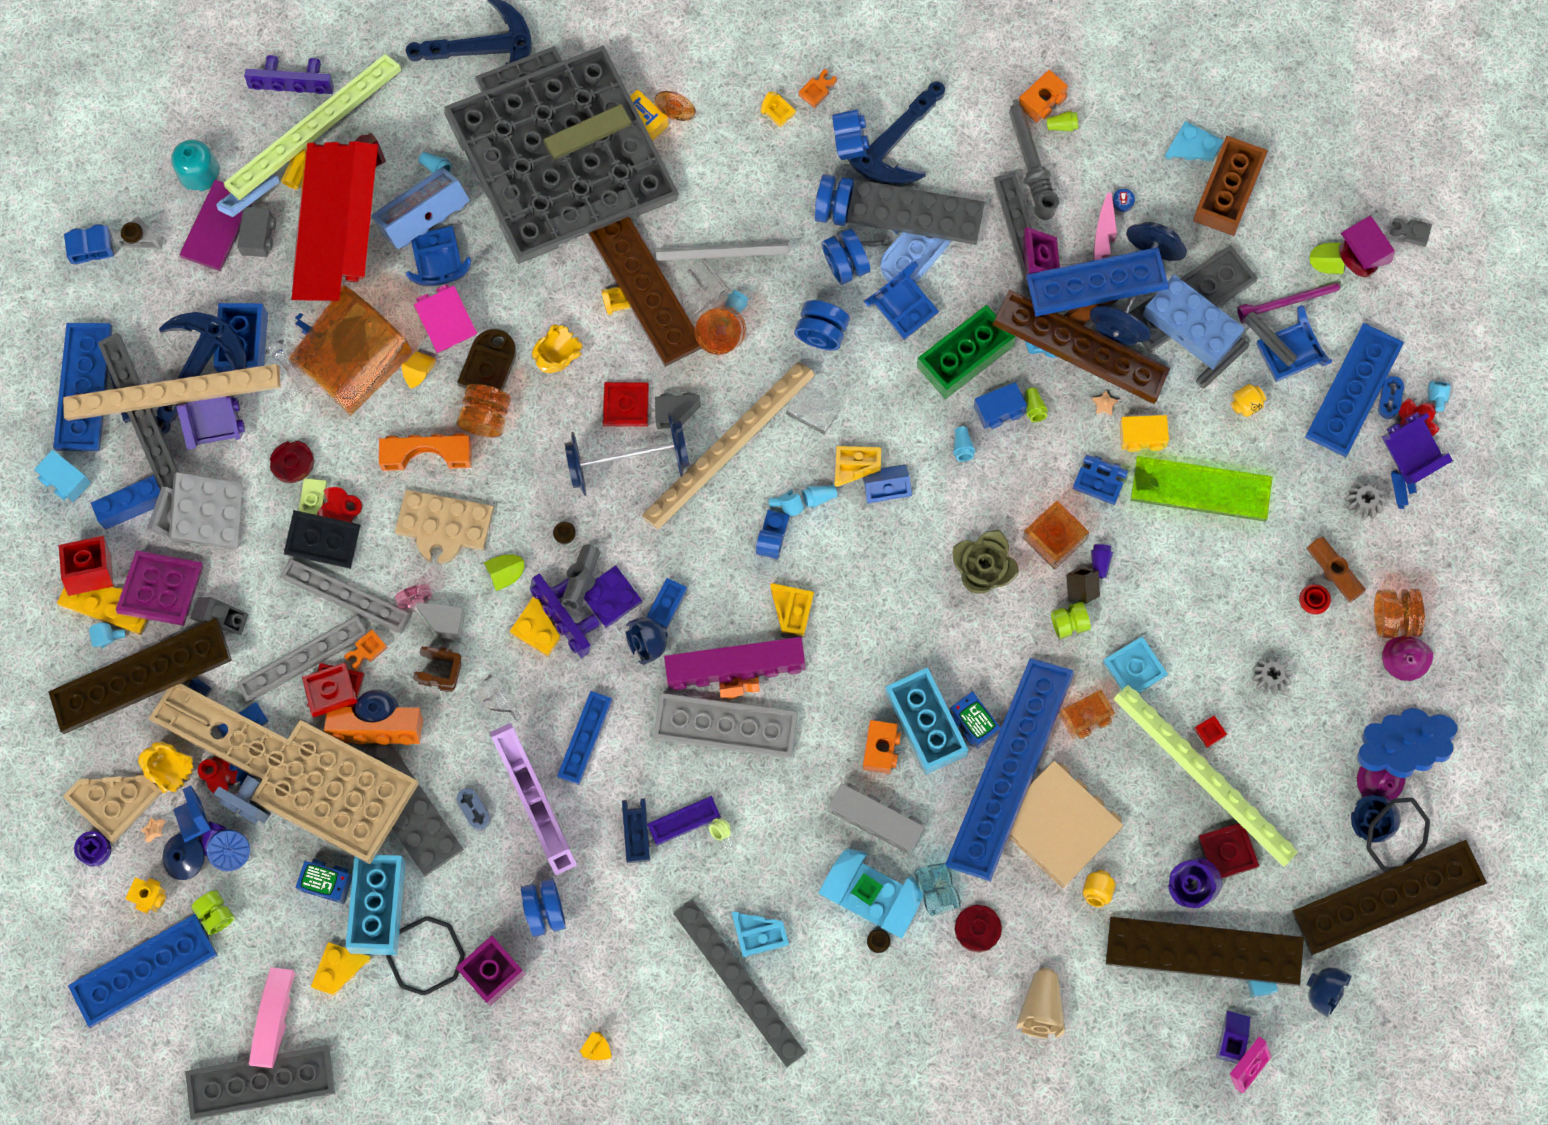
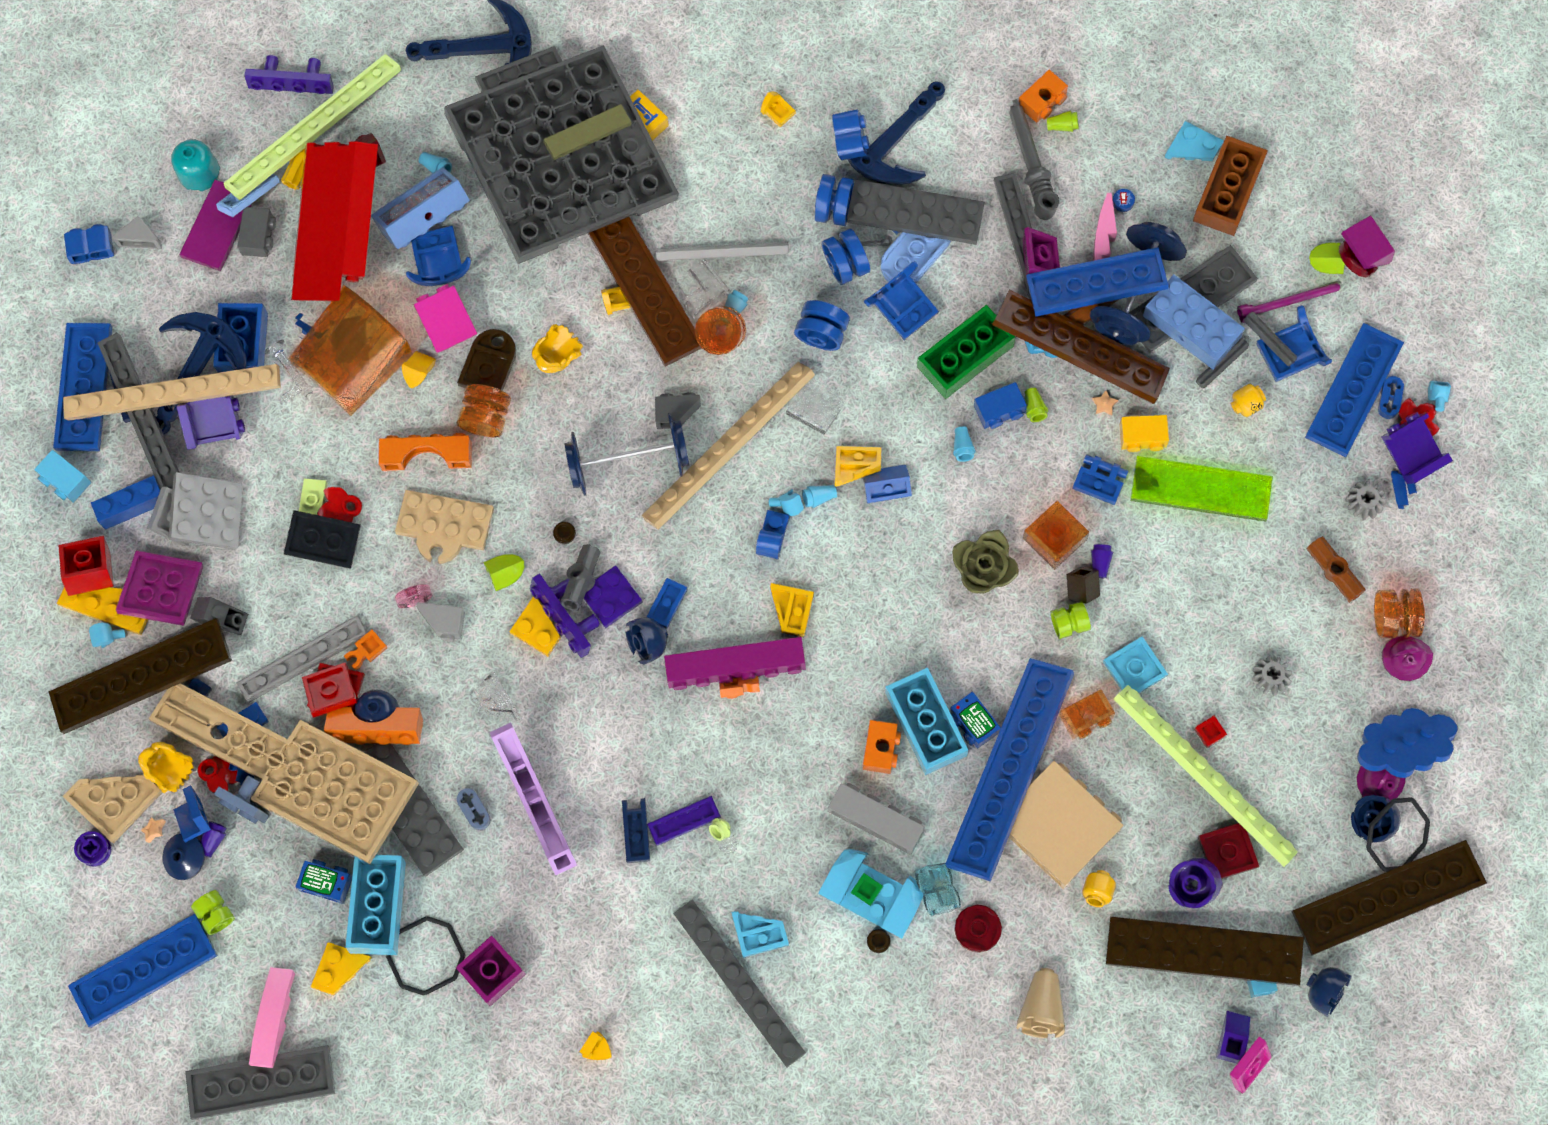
(131, 232): dark brown plate -> none
(146, 895): yellow brick -> none
(228, 850): blue wheel -> none
(291, 461): dark red tile -> none
(345, 595): light grey tile -> none
(441, 654): reddish brown piece -> none
(541, 908): blue wheel -> none
(584, 738): blue plate -> none
(626, 404): red tile -> none
(675, 106): clear orange dish -> none
(725, 725): light grey plate -> none
(816, 90): orange plate -> none
(1320, 599): red cone -> none
(1414, 232): dark grey plate -> none

